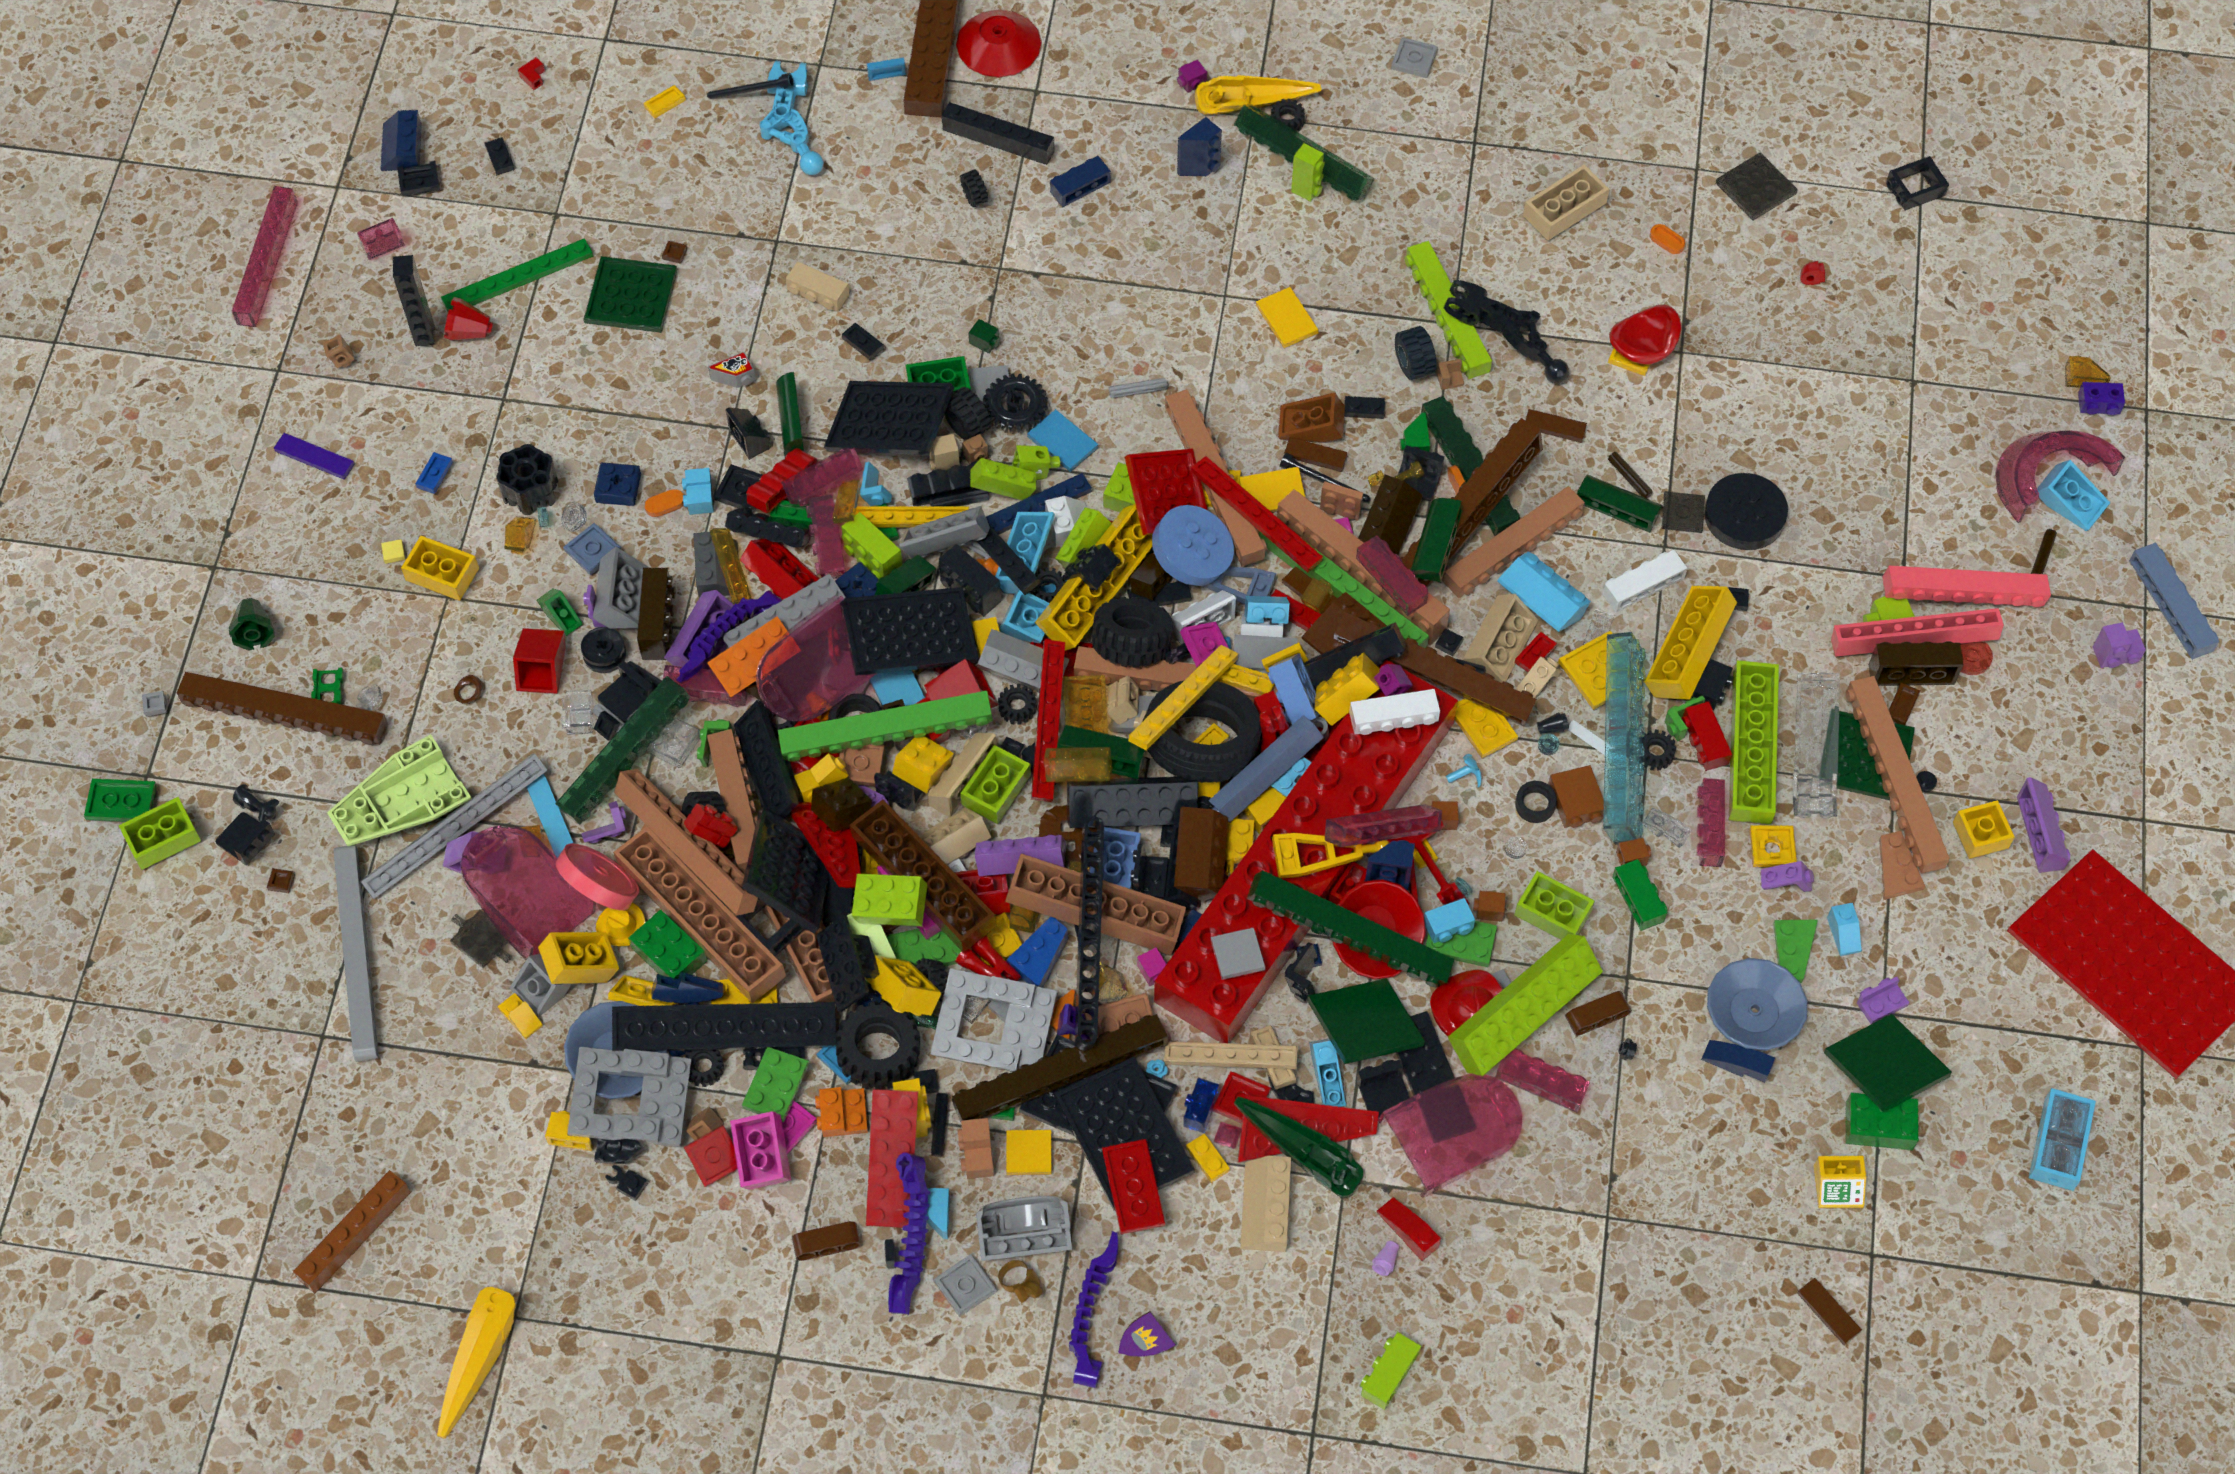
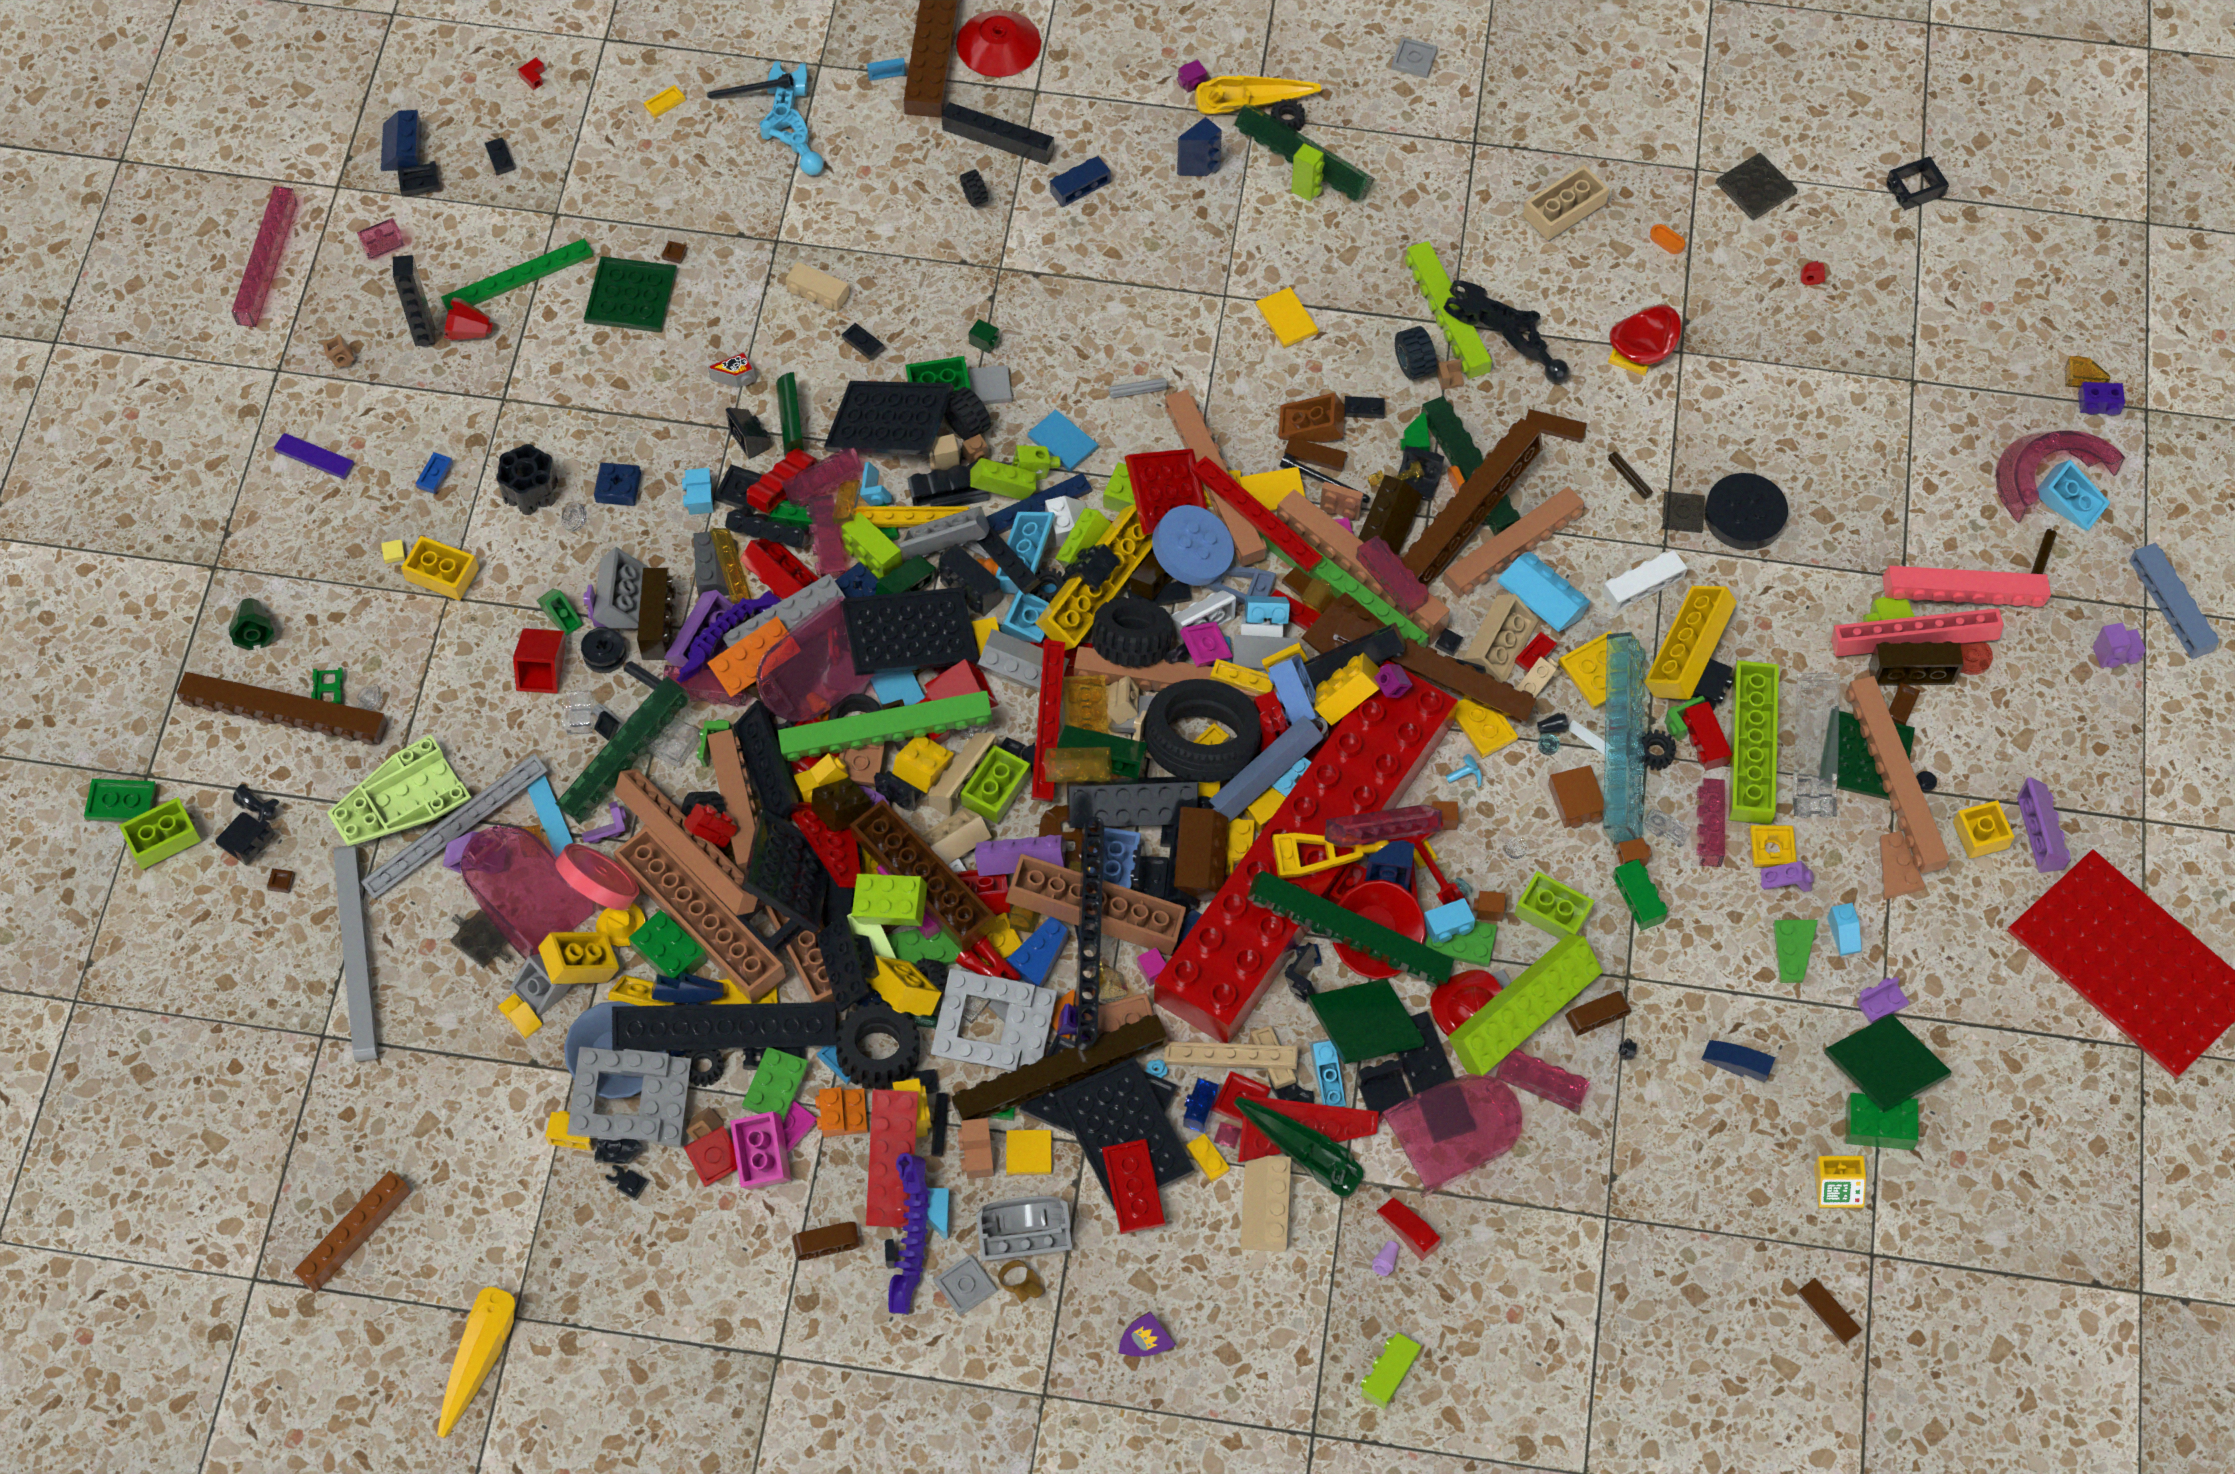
(154, 703): light grey plate -> none
(467, 680): reddish brown piece -> none
(519, 534): clear yellow slope -> none
(543, 517): clear light blue tile -> none
(590, 548): sand blue plate -> none
(626, 692): black bracket -> none
(664, 503): orange tile -> none
(1015, 414): black gear -> none
(1020, 714): black tyre -> none
(1088, 1370): dark purple piece -> none
(1183, 697): yellow plate -> none
(1237, 953): light grey tile -> none
(1394, 712): white brick -> none
(1437, 539): dark green brick -> none
(1535, 787): black tyre -> none
(1619, 503): dark green brick -> none
(1741, 596): black plate -> none
(1759, 986): sand blue dish -> none
(2062, 1139): brick -> none

